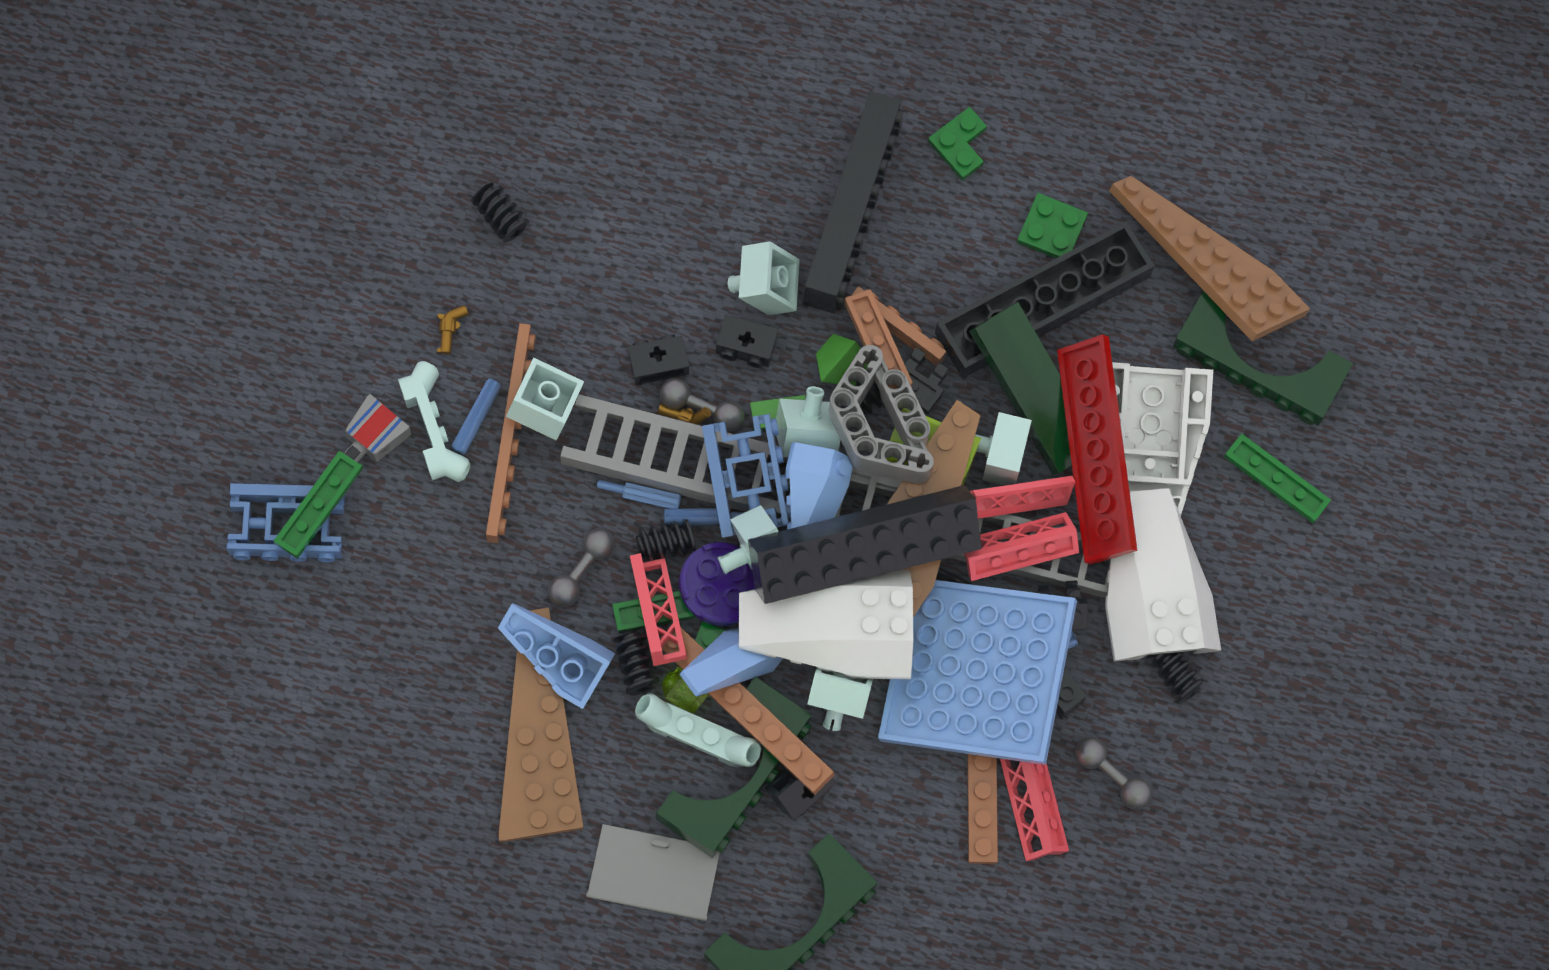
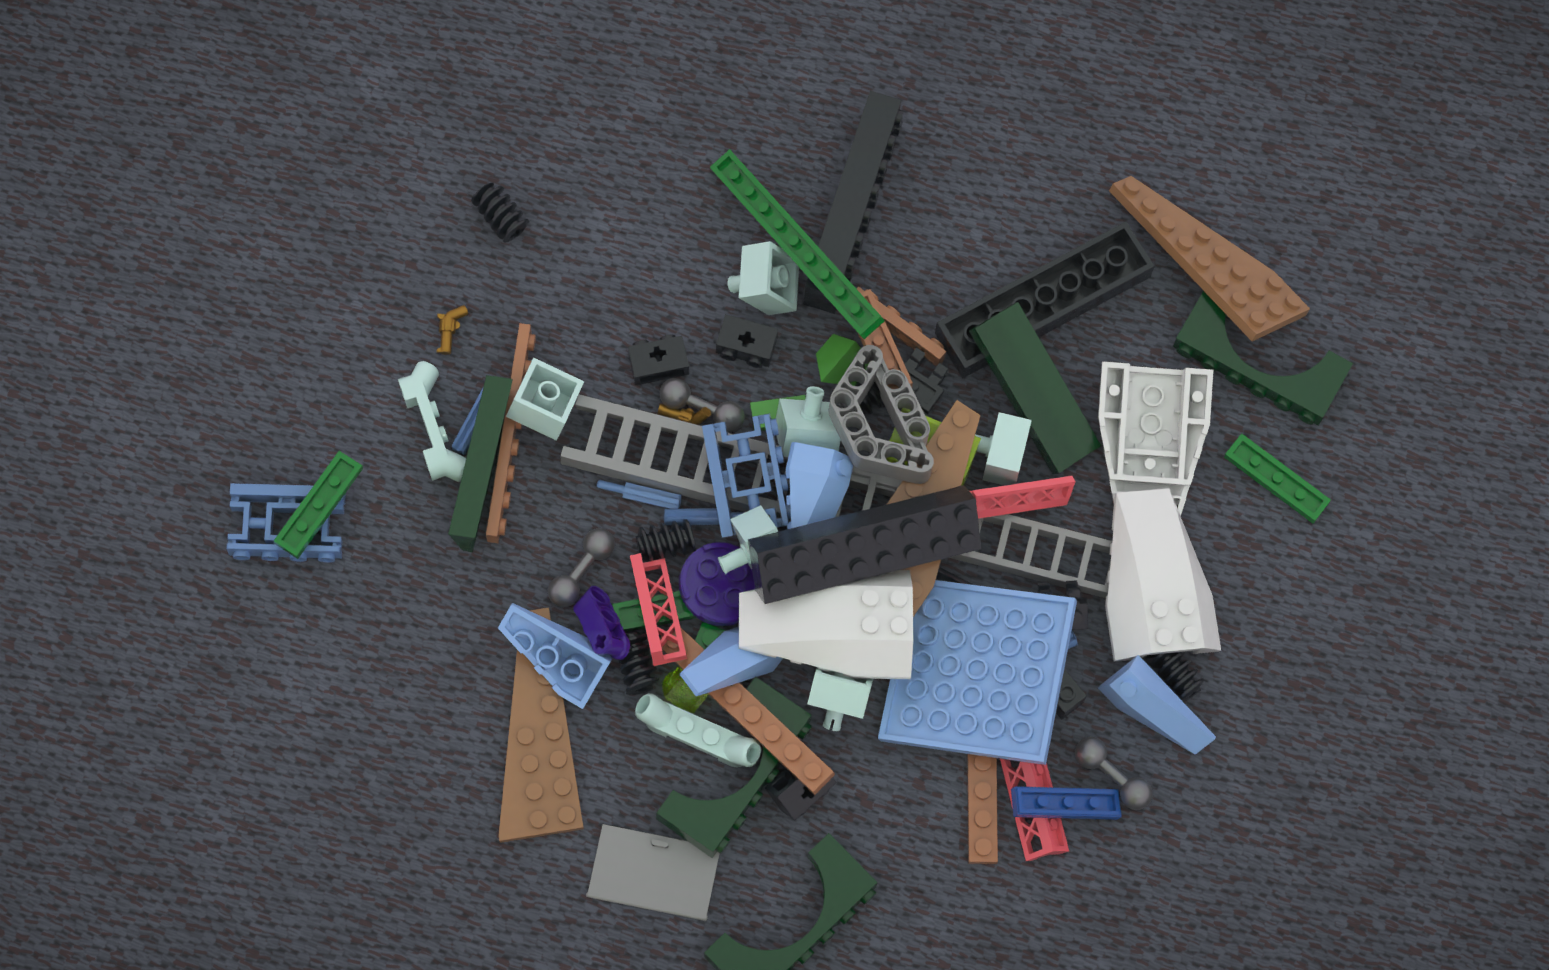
(374, 431): torso -> none
(480, 462): none -> dark green arch
(602, 624): none -> dark purple piece
(797, 244): none -> green plate
(953, 140): green plate -> none
(1023, 549): coral fence -> none
(1051, 226): green plate -> none
(1065, 803): none -> blue tile
(1097, 450): red plate -> none
(1149, 700): none -> light blue wedge

